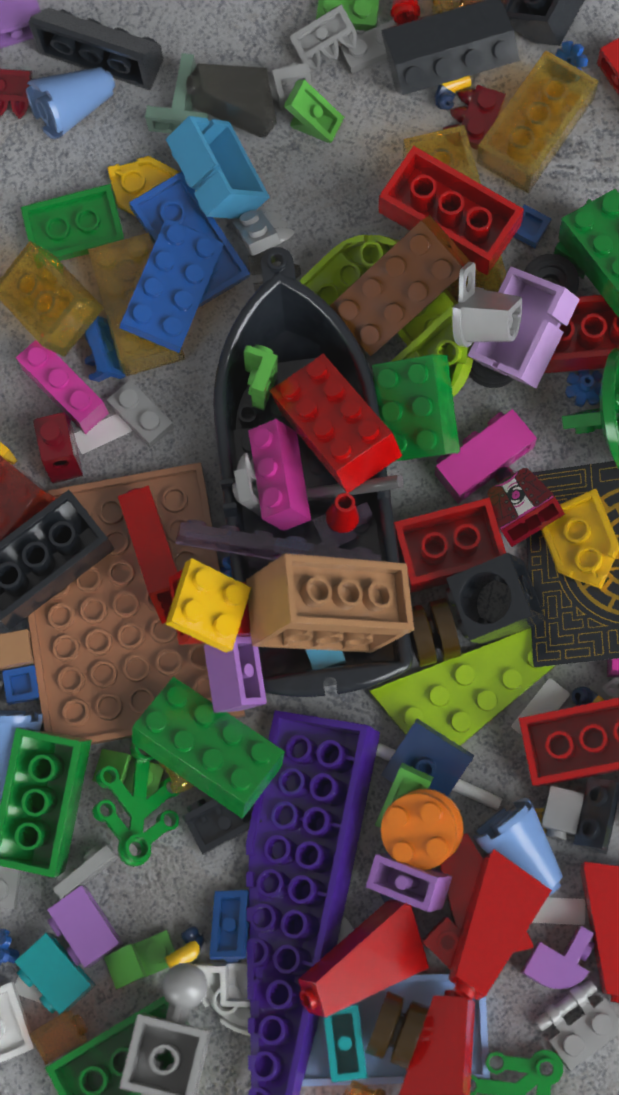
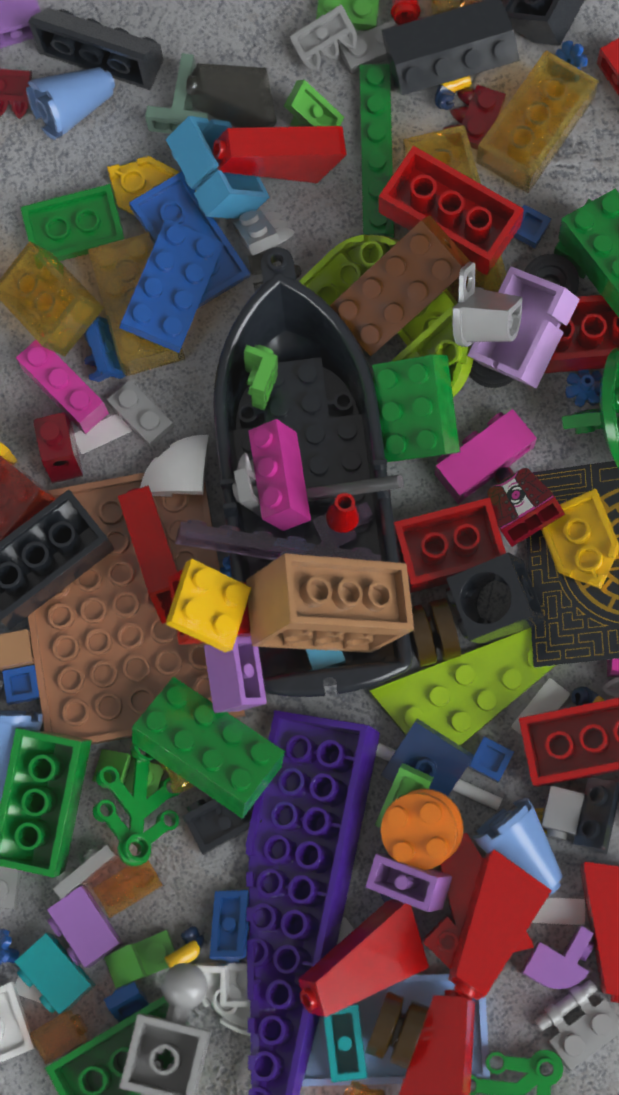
(126, 1001): none -> blue plate
(127, 888): none -> clear orange hips
(179, 468): none -> white brick
(281, 152): none -> red slope
(285, 79): light grey bracket -> none
(336, 423): red brick -> none
(375, 145): none -> green plate
(491, 759): none -> blue plate

